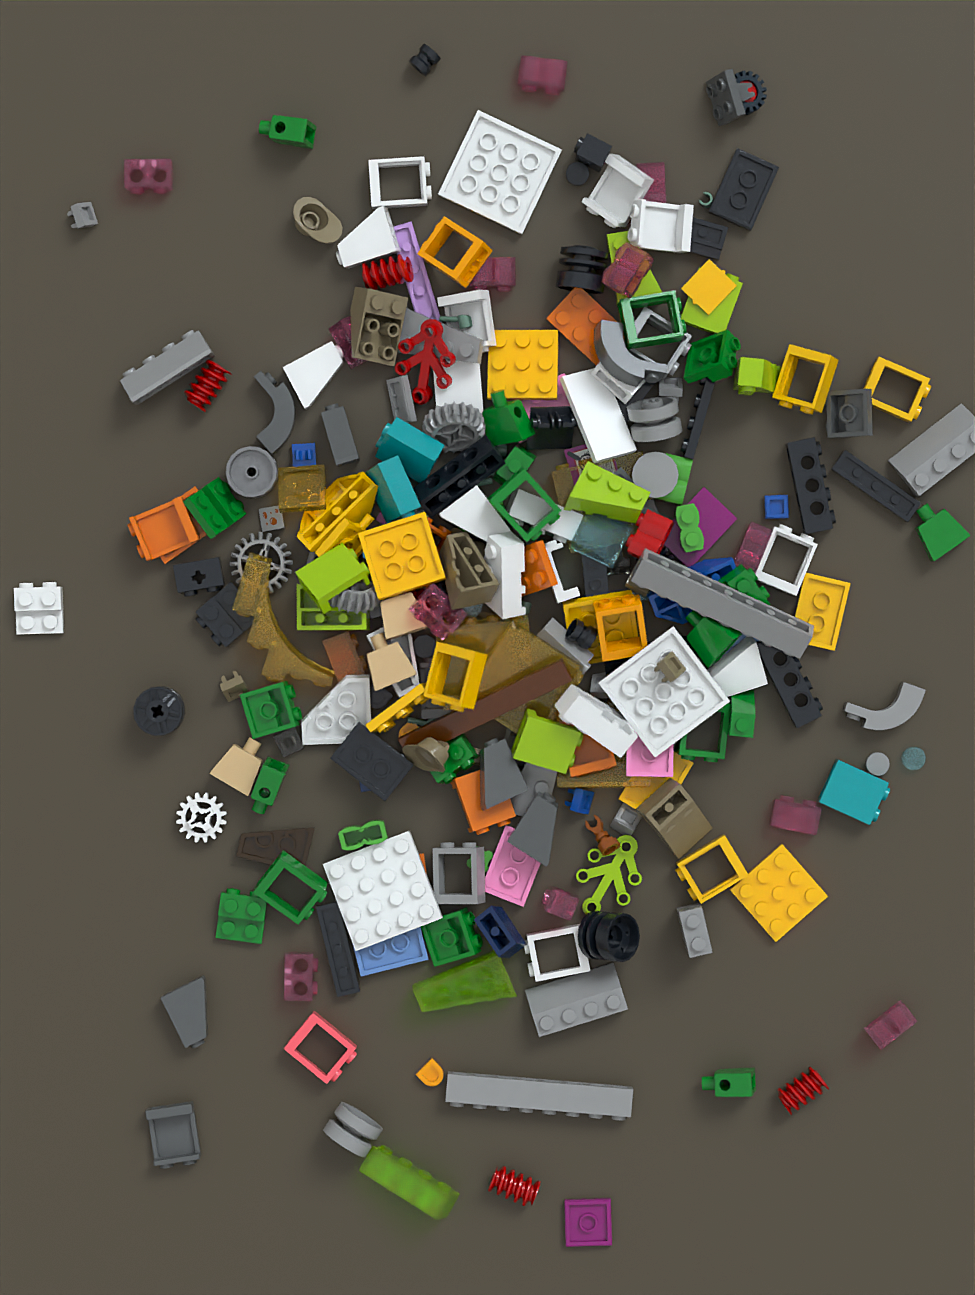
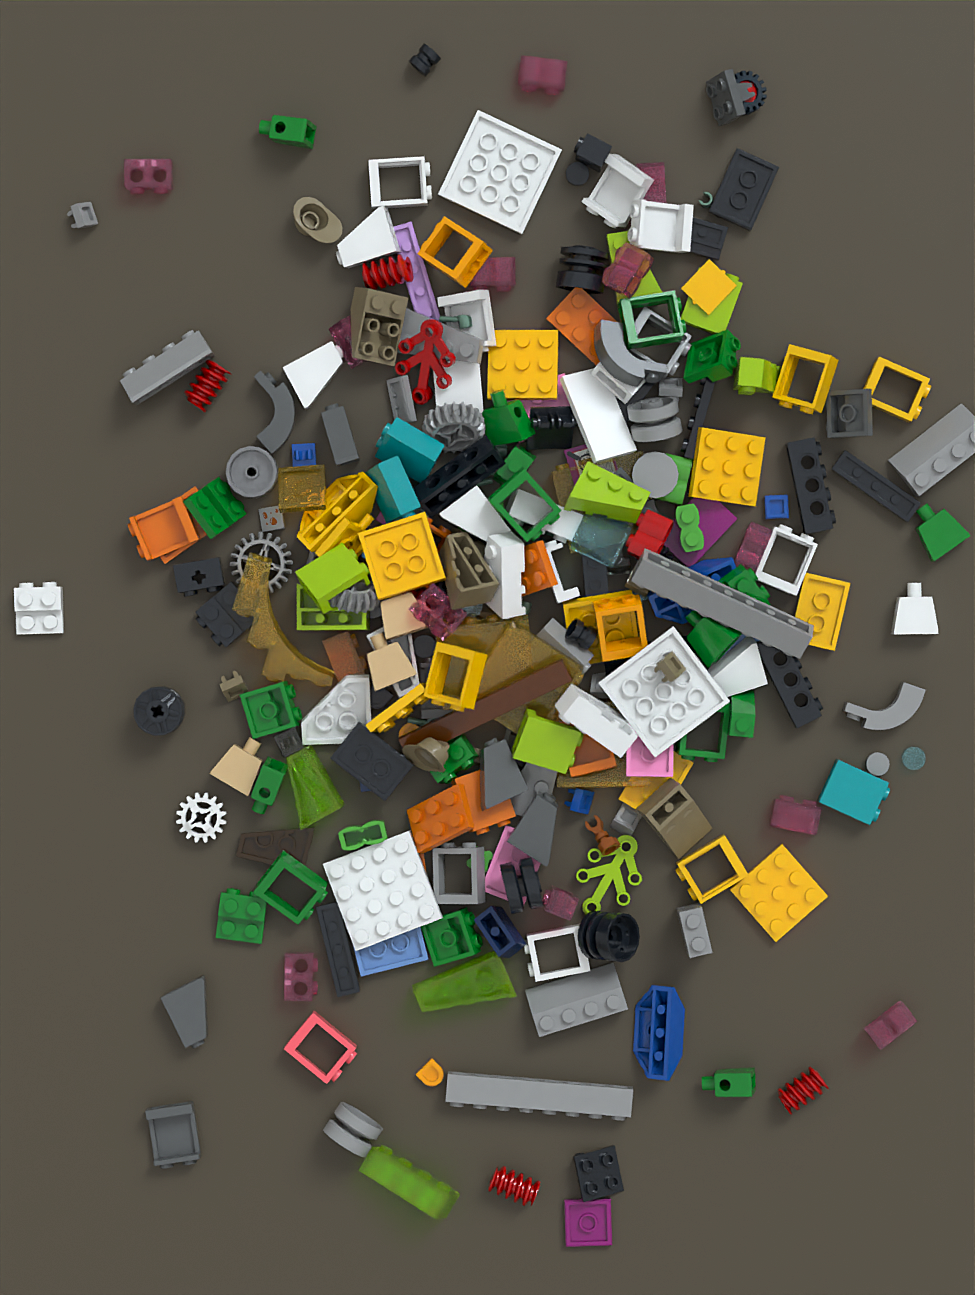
(312, 787): none -> clear neon green wedge
(440, 818): none -> orange plate
(521, 885): none -> black wheel
(598, 1173): none -> black hinge
(659, 1032): none -> blue wedge
(726, 466): none -> yellow plate
(914, 613): none -> white torso

